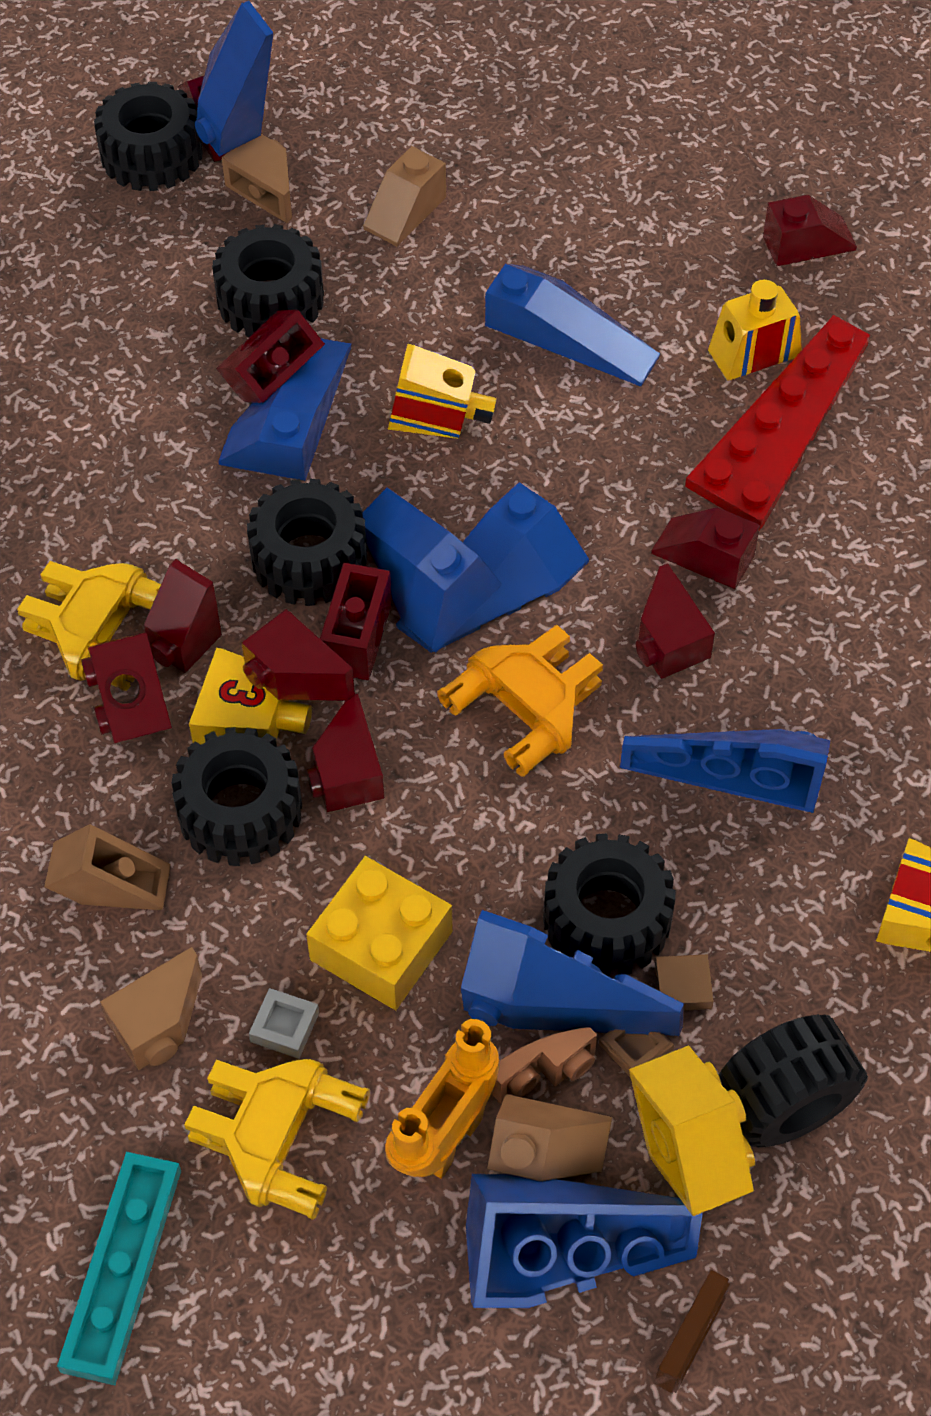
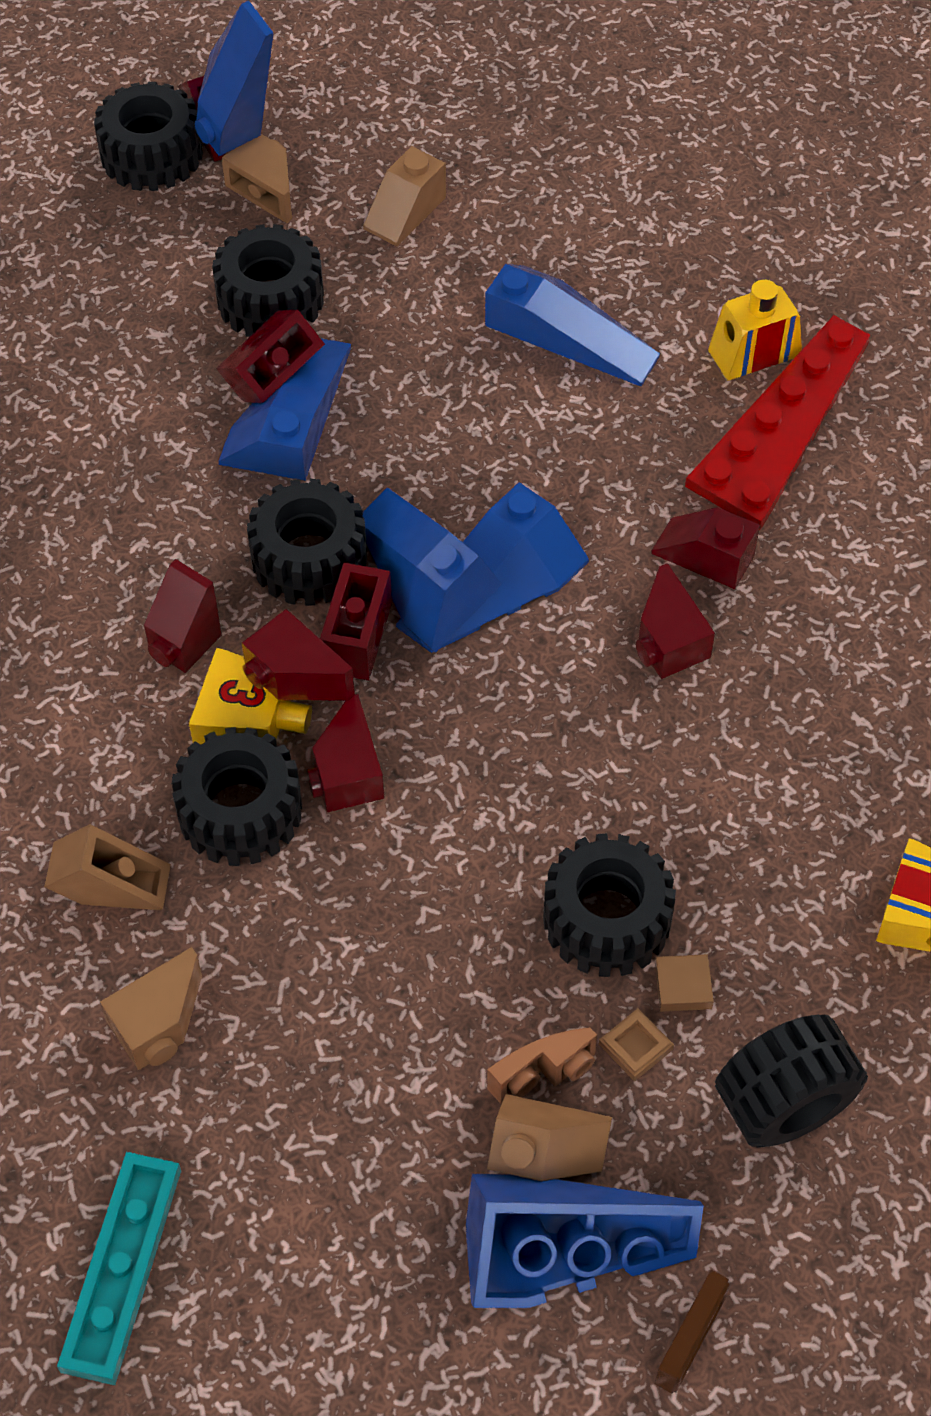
(90, 609): yellow connector -> none
(145, 712): dark red brick -> none
(267, 1124): yellow connector -> none
(284, 1023): light grey plate -> none
(380, 932): yellow brick -> none
(436, 395): yellow torso -> none
(449, 1107): light orange connector -> none
(532, 689): light orange connector -> none
(533, 987): blue wedge -> none
(693, 1129): yellow brick -> none
(753, 764): blue wedge -> none
(804, 230): dark red slope -> none

